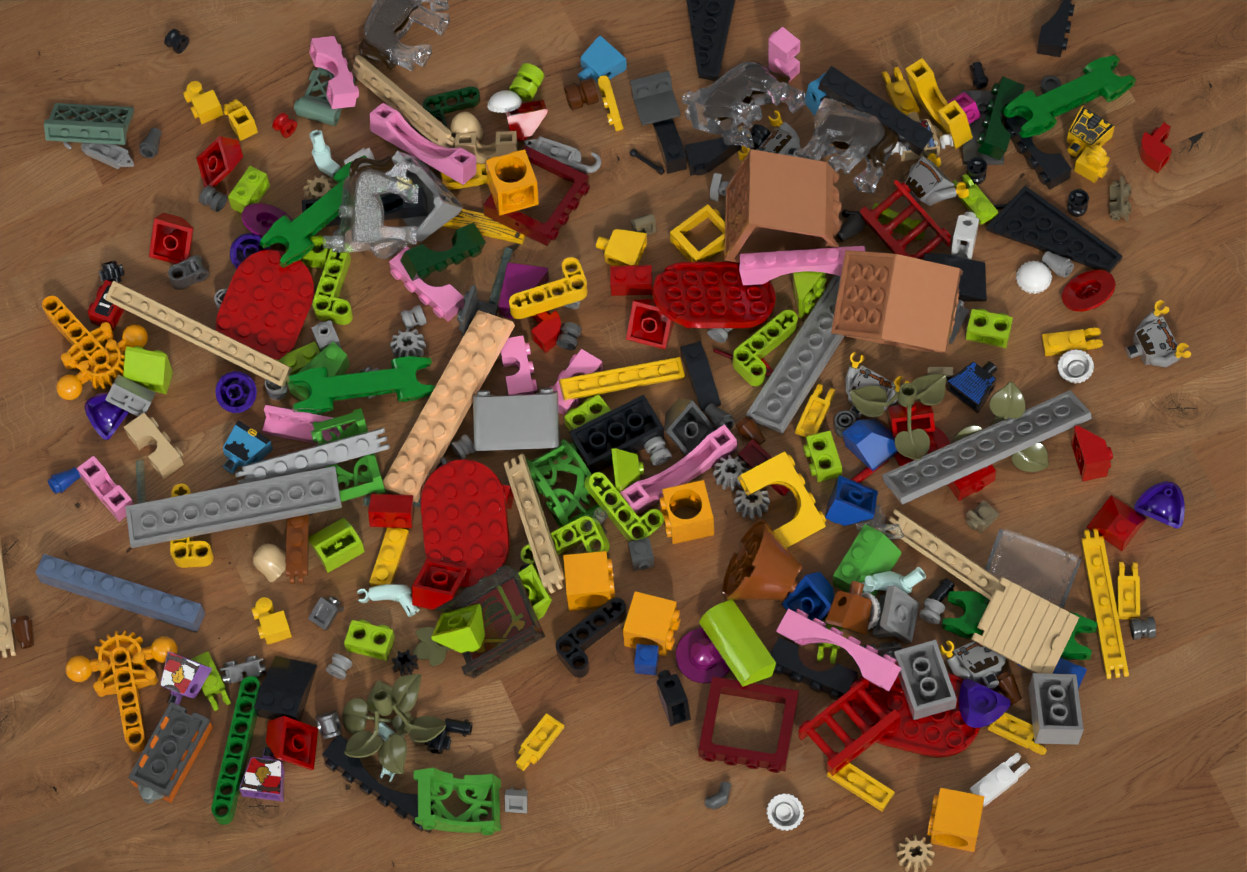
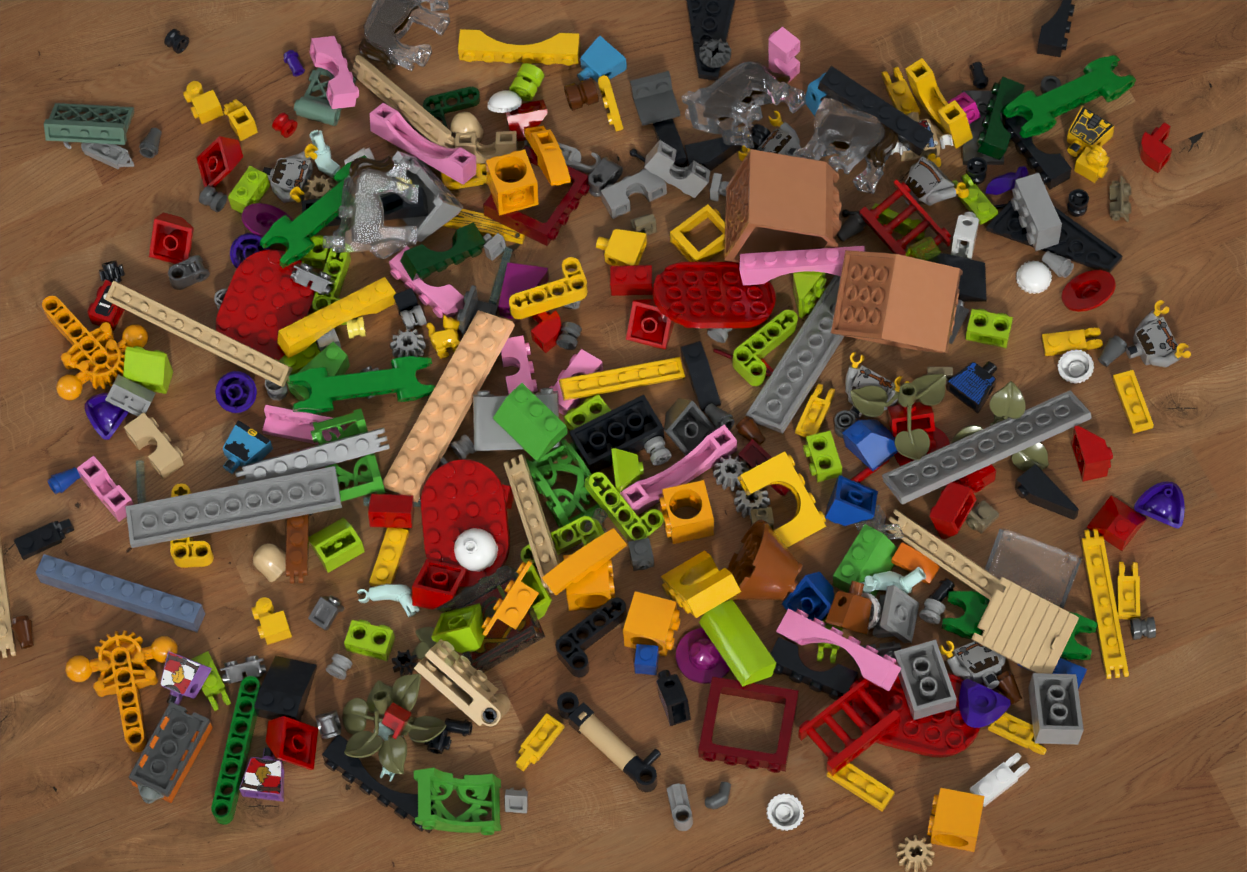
(43, 538): none -> black hinge
(292, 60): none -> dark purple pin
(292, 175): none -> torso
(305, 274): none -> flat silver hinge
(307, 330): none -> yellow arch
(356, 327): none -> light yellow wheel
(396, 719): none -> red panel
(405, 300): none -> black slope
(446, 338): none -> yellow animal
(463, 684): none -> tan hinge
(475, 549): none -> white cylinder
(494, 245): none -> light grey tile
(515, 603): none -> light orange bracket
(530, 422): none -> bright green slope
(549, 154): none -> light orange slope
(559, 49): none -> yellow arch
(584, 560): none -> light orange slope
(585, 722): none -> piece
(604, 174): none -> flat silver piece
(616, 196): none -> light grey arch
(680, 806): none -> light grey piece
(688, 179): none -> light grey arch
(699, 584): none -> yellow arch
(720, 58): none -> dark grey gear
(764, 514): none -> dark tan bracket
(910, 559): none -> orange slope
(924, 249): none -> clear neon green panel
(952, 509): none -> red slope
(1006, 182): none -> dark purple hat
(1036, 212): none -> light grey brick
(1041, 491): none -> black slope
(1113, 349): none -> dark grey cone
(1133, 401): none -> yellow plate

